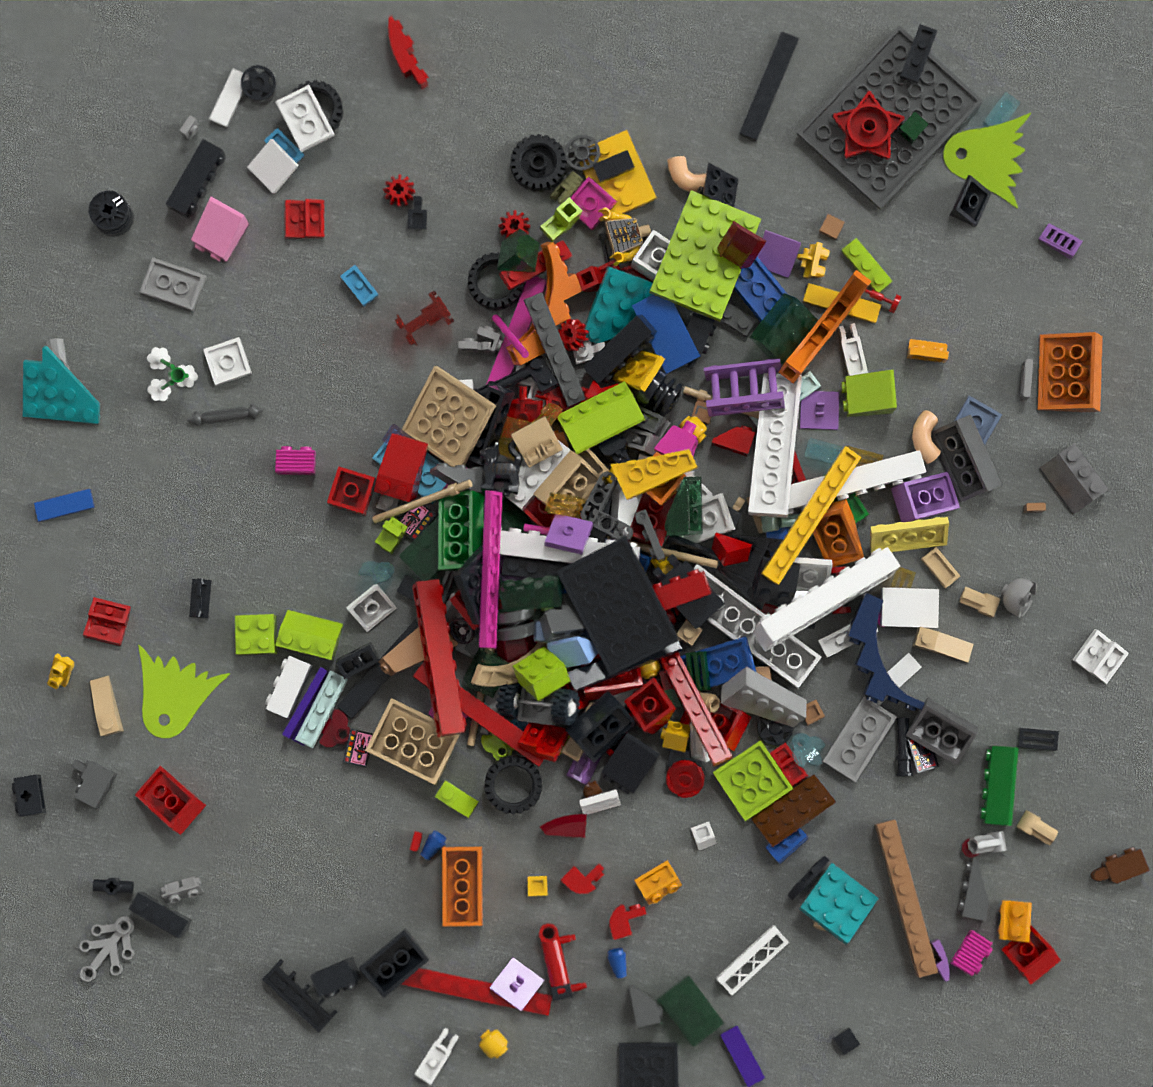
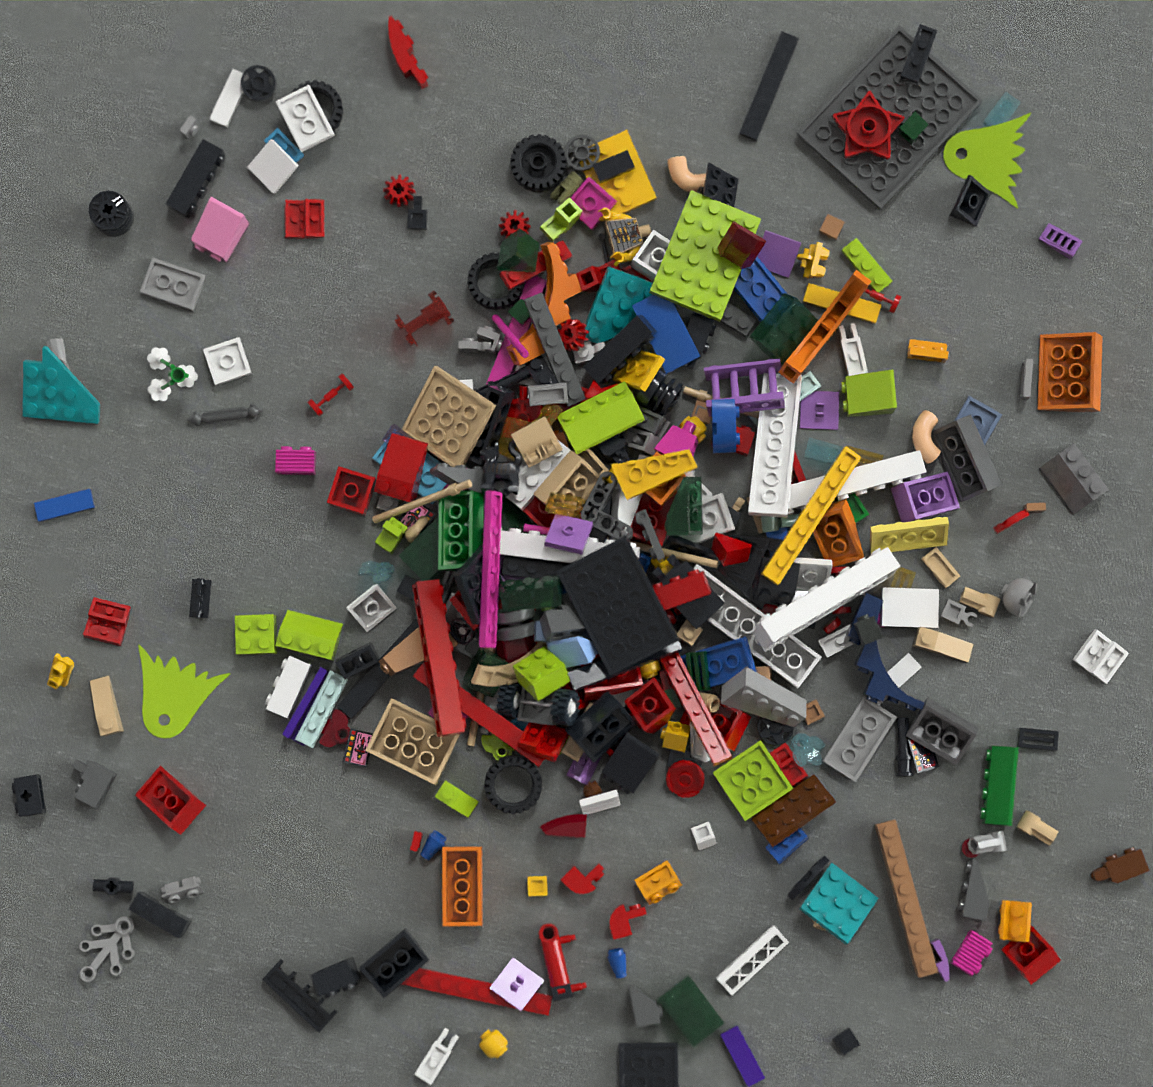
(331, 394): none -> red wheel
(359, 285): dark azure plate -> none
(412, 533): none -> tan arm
(519, 312): none -> dark green tile
(547, 394): none -> light grey tile
(724, 425): none -> blue brick
(832, 625): none -> red tile
(867, 629): none -> pearl dark grey brick
(955, 612): none -> light grey plate
(1011, 521): none -> red tile

